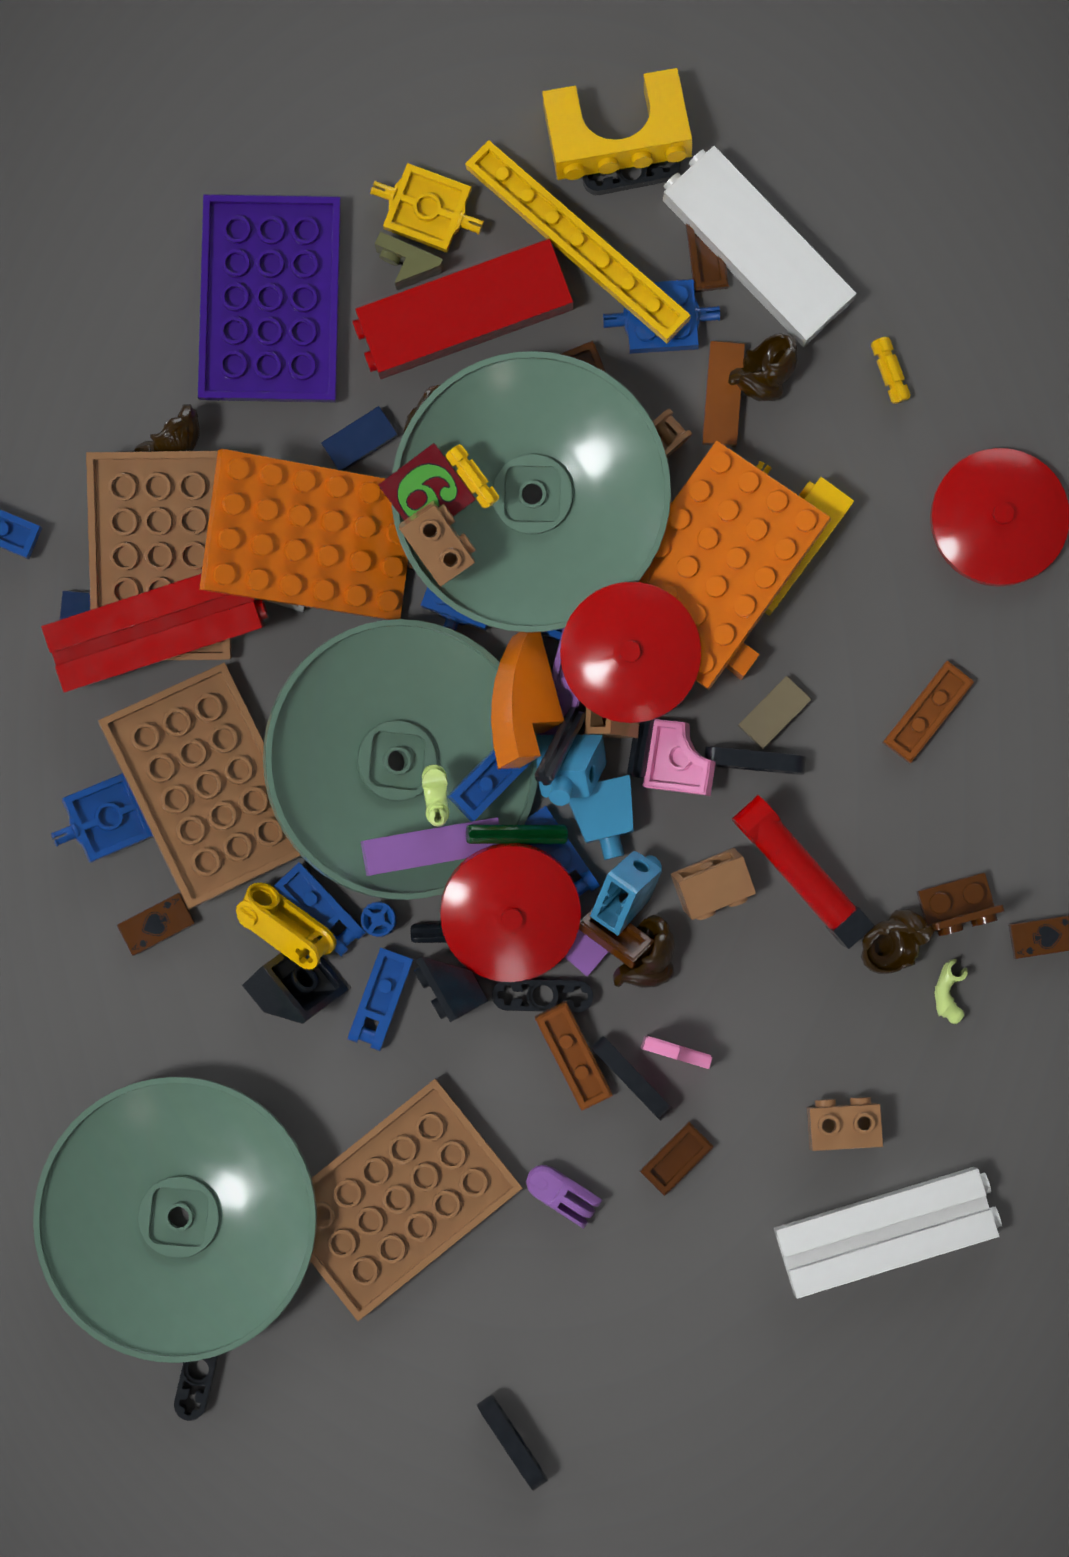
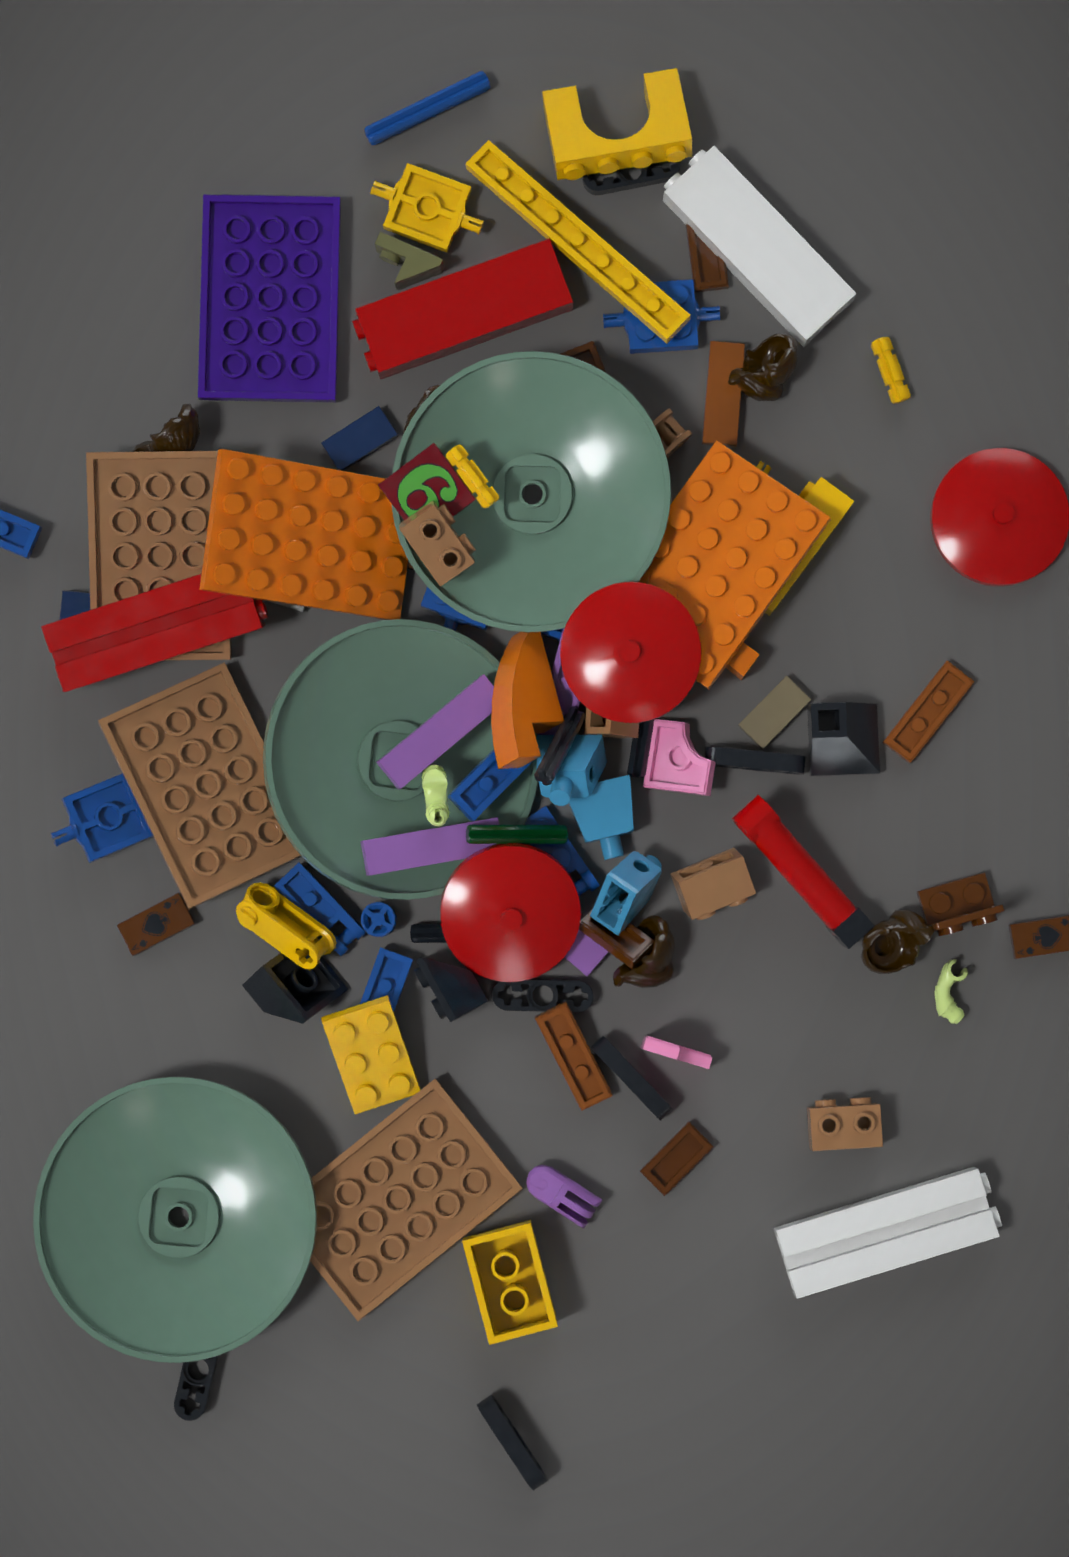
(371, 1054): none -> yellow plate
(427, 108): none -> blue axle
(438, 733): none -> medium lavender tile
(510, 1282): none -> yellow brick
(843, 738): none -> black slope

